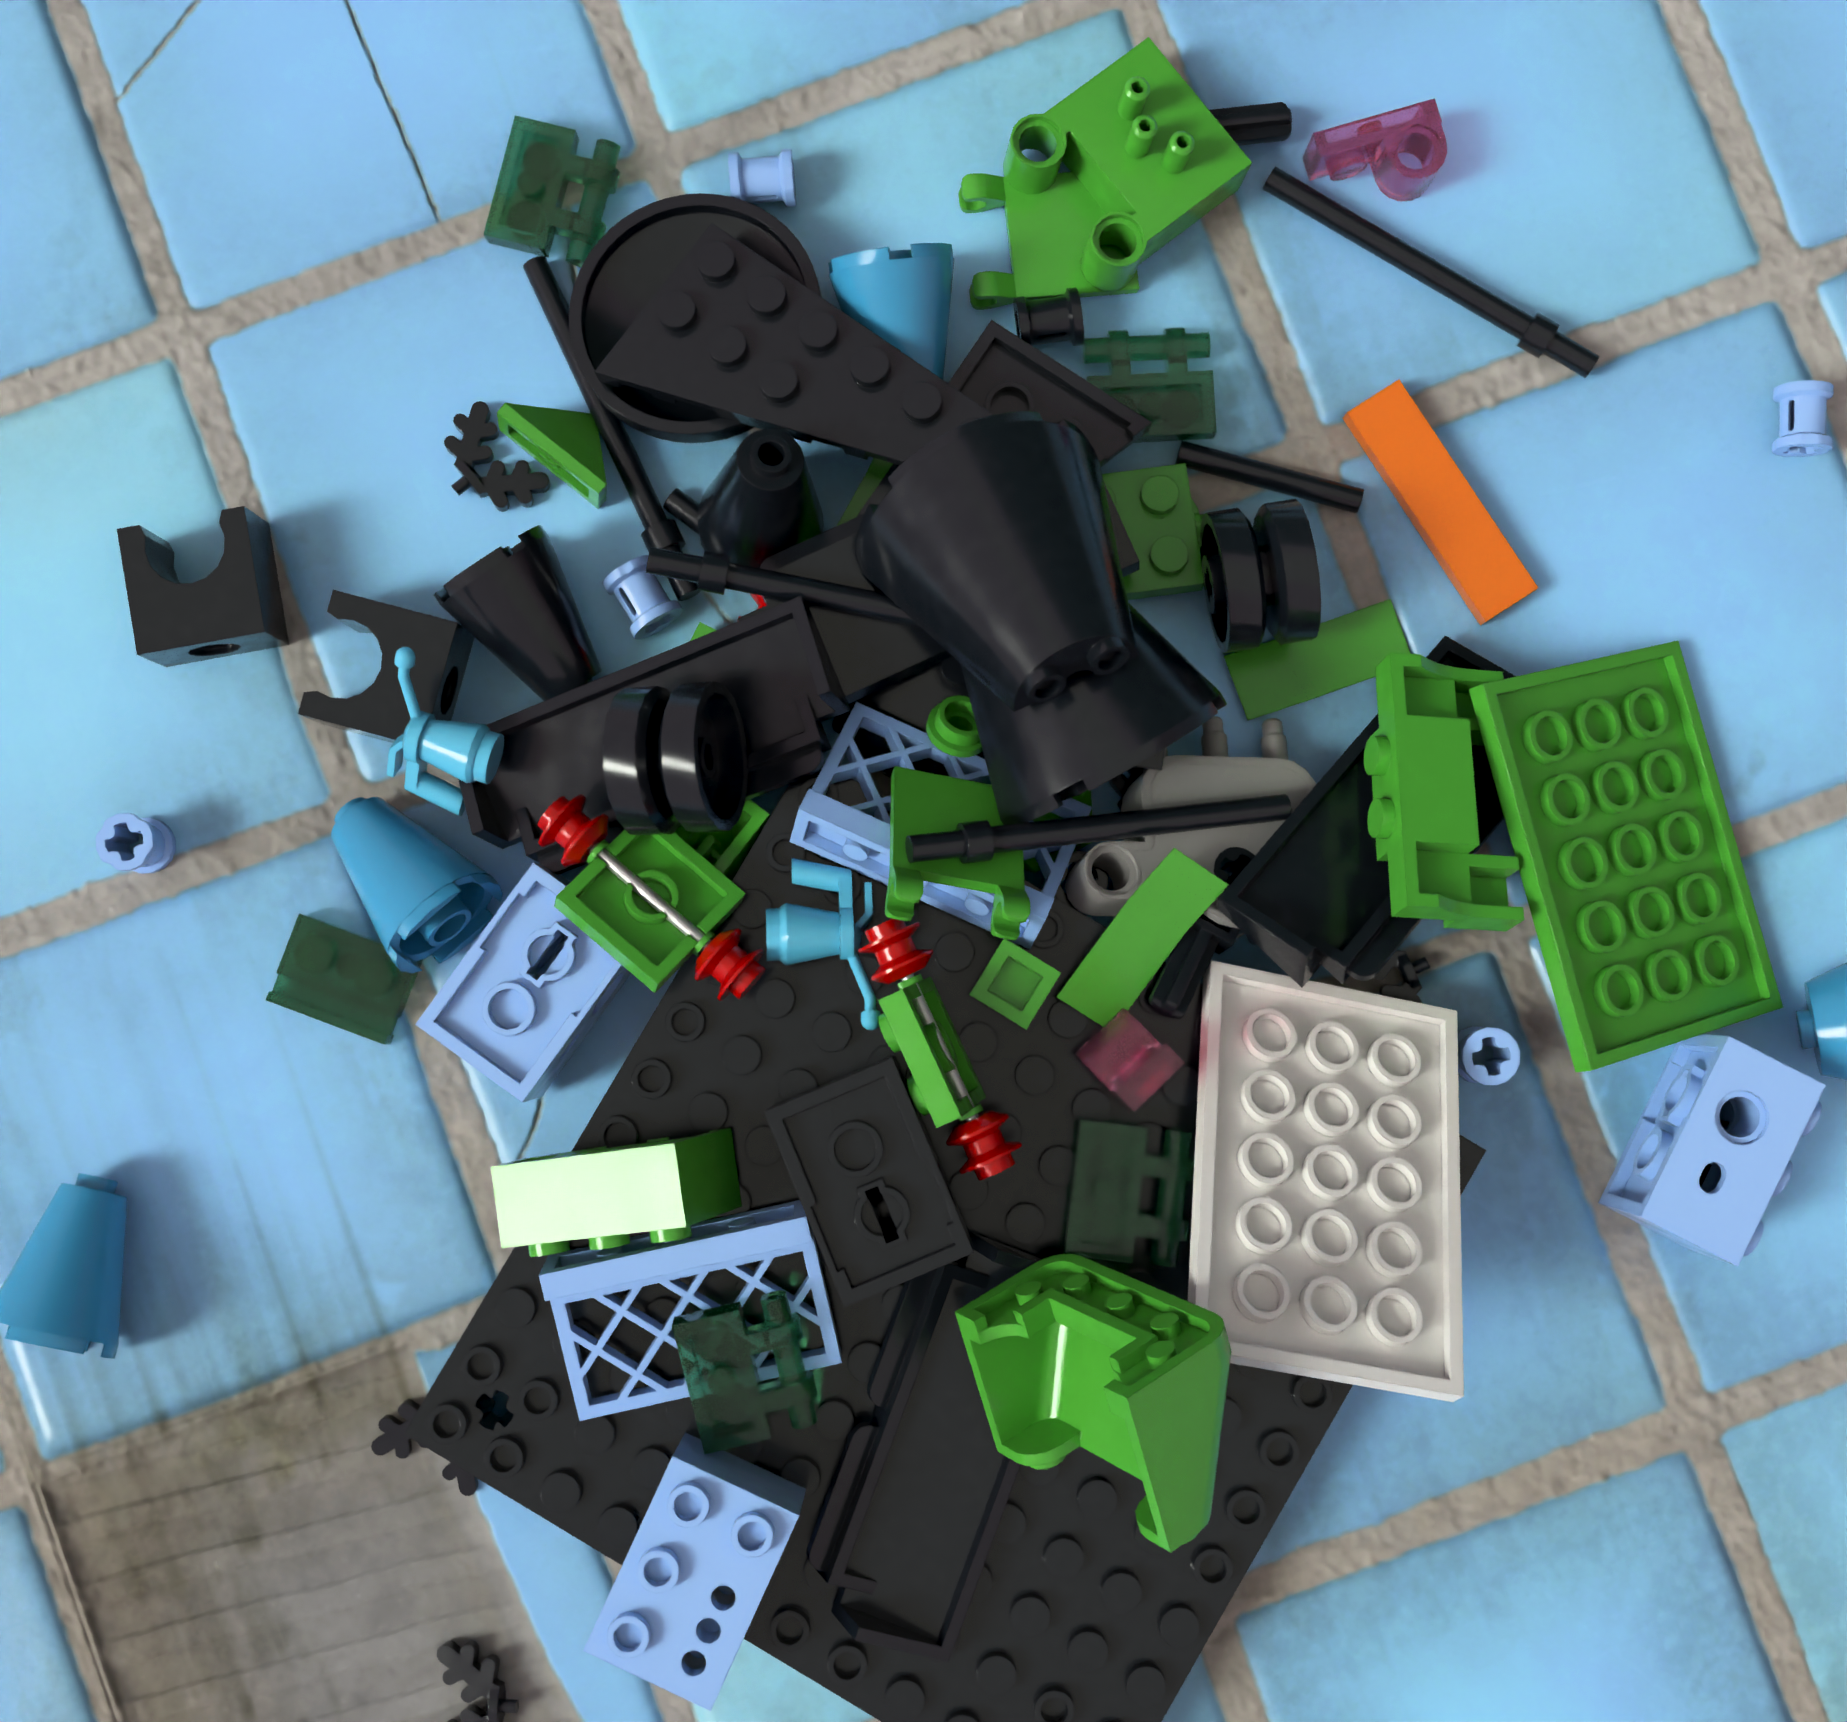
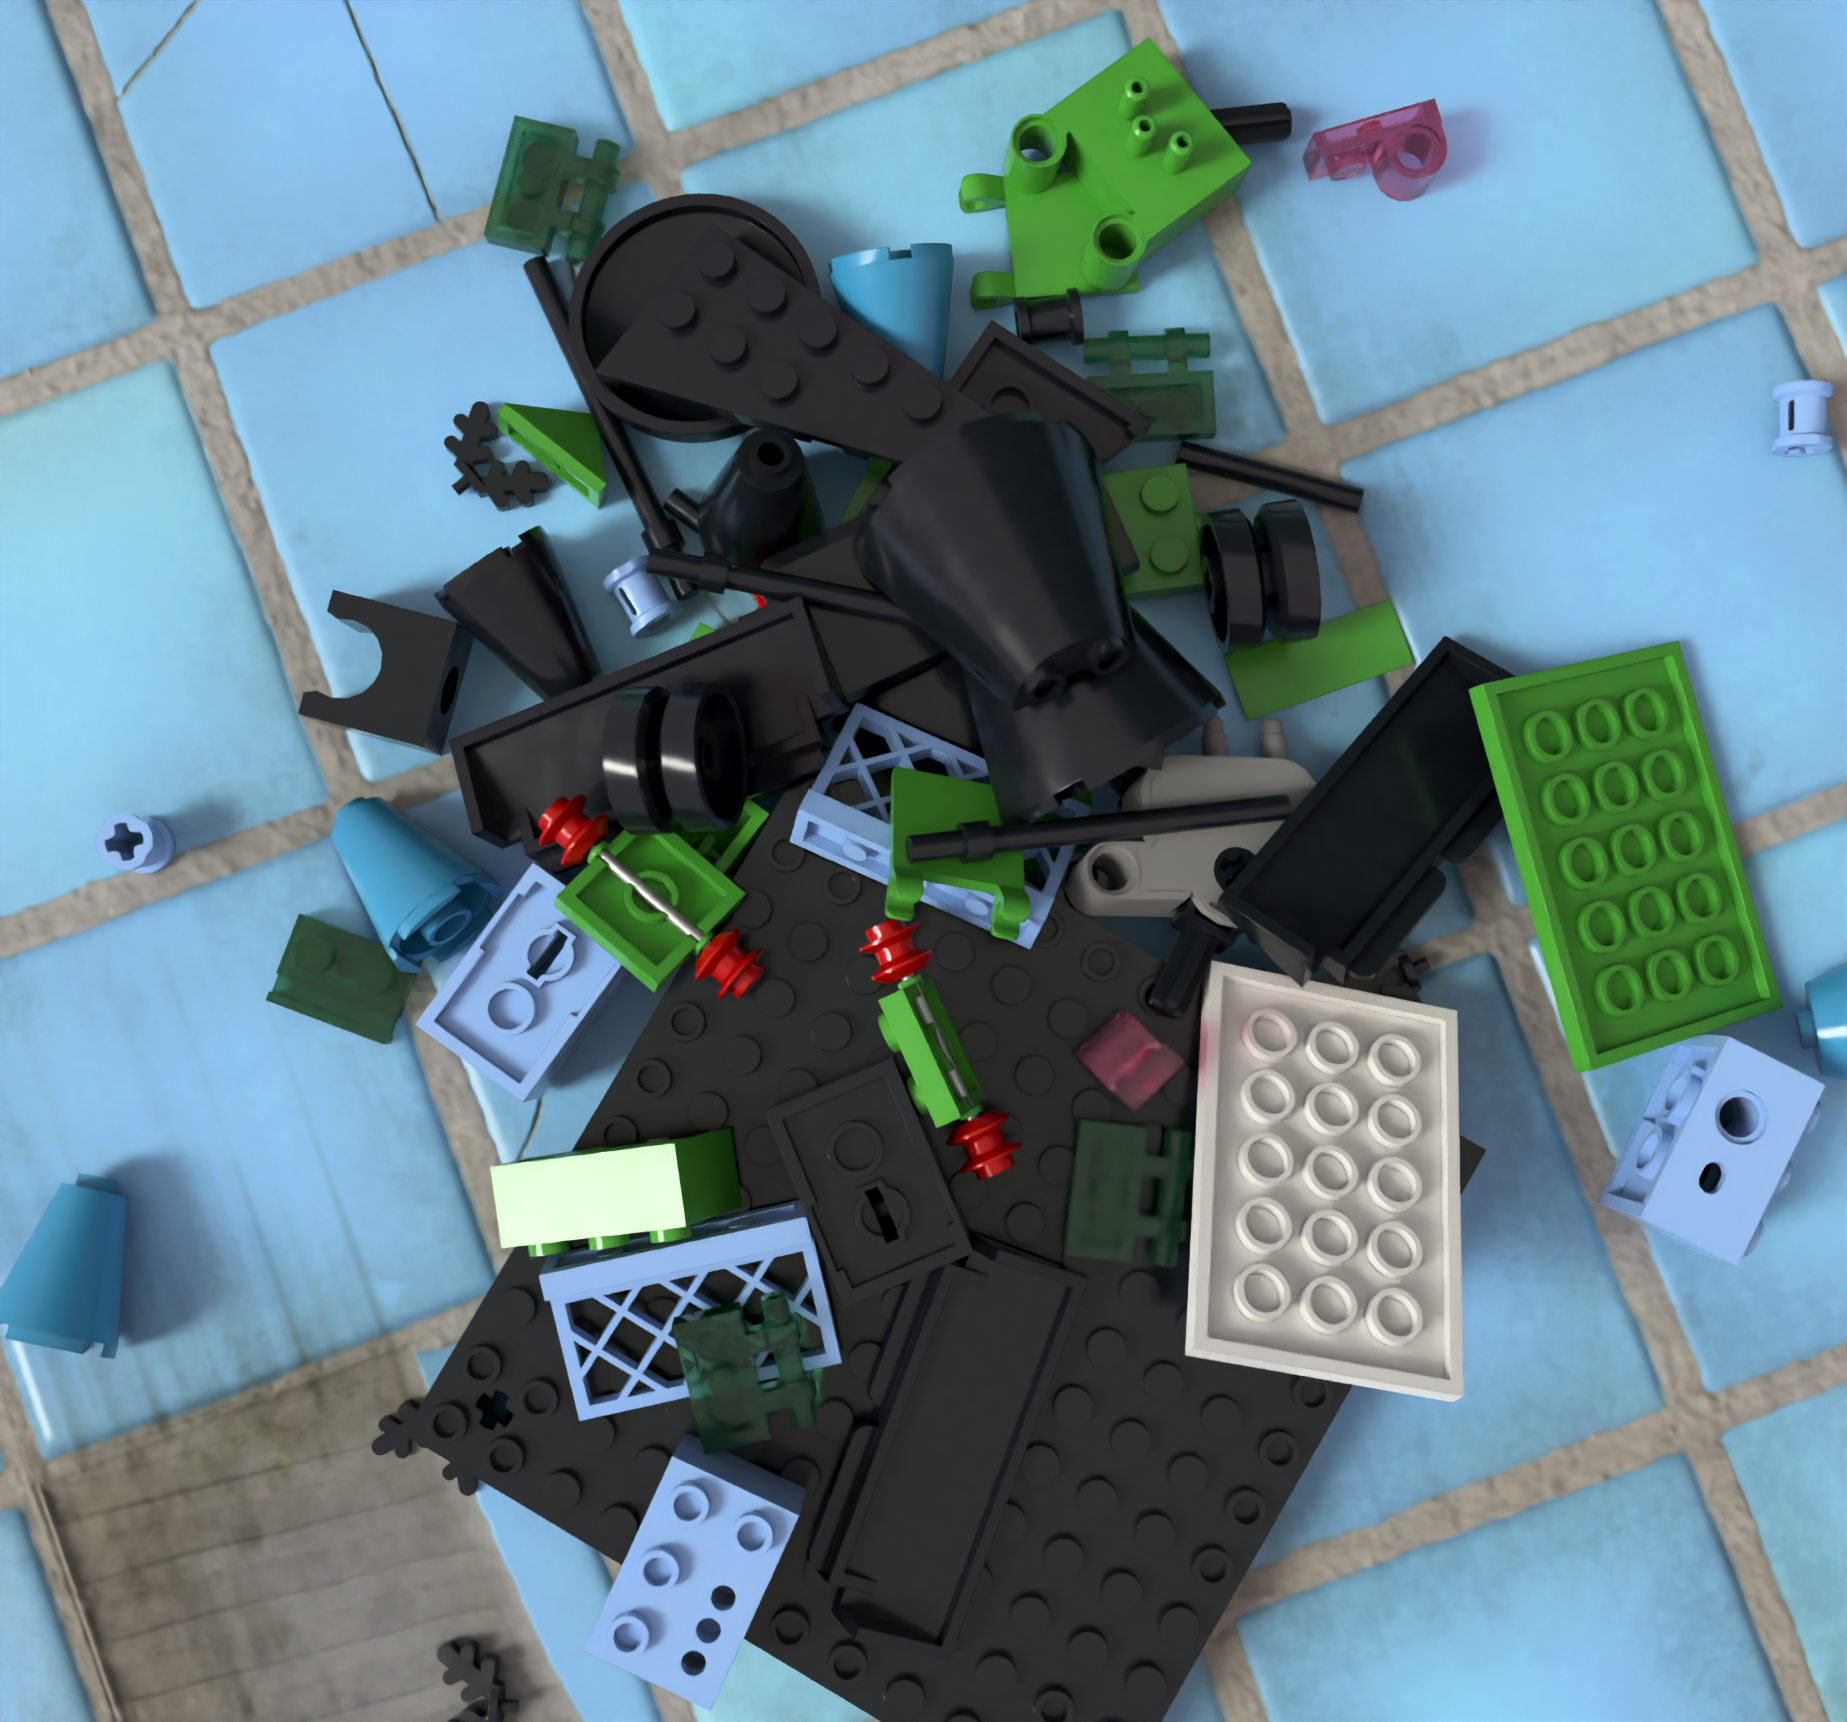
(215, 617): black piece -> none
(455, 747): medium azure piece -> none
(763, 178): light blue bush -> none
(809, 933): medium azure piece -> none
(954, 728): bright green plate -> none
(1015, 983): bright green plate -> none
(1107, 1367): bright green windscreen -> none
(1141, 937): bright green sticker -> none
(1427, 797): bright green bracket -> none
(1439, 502): orange tile -> none
(1494, 1070): light blue bush -> none
(1534, 333): black bar -> none

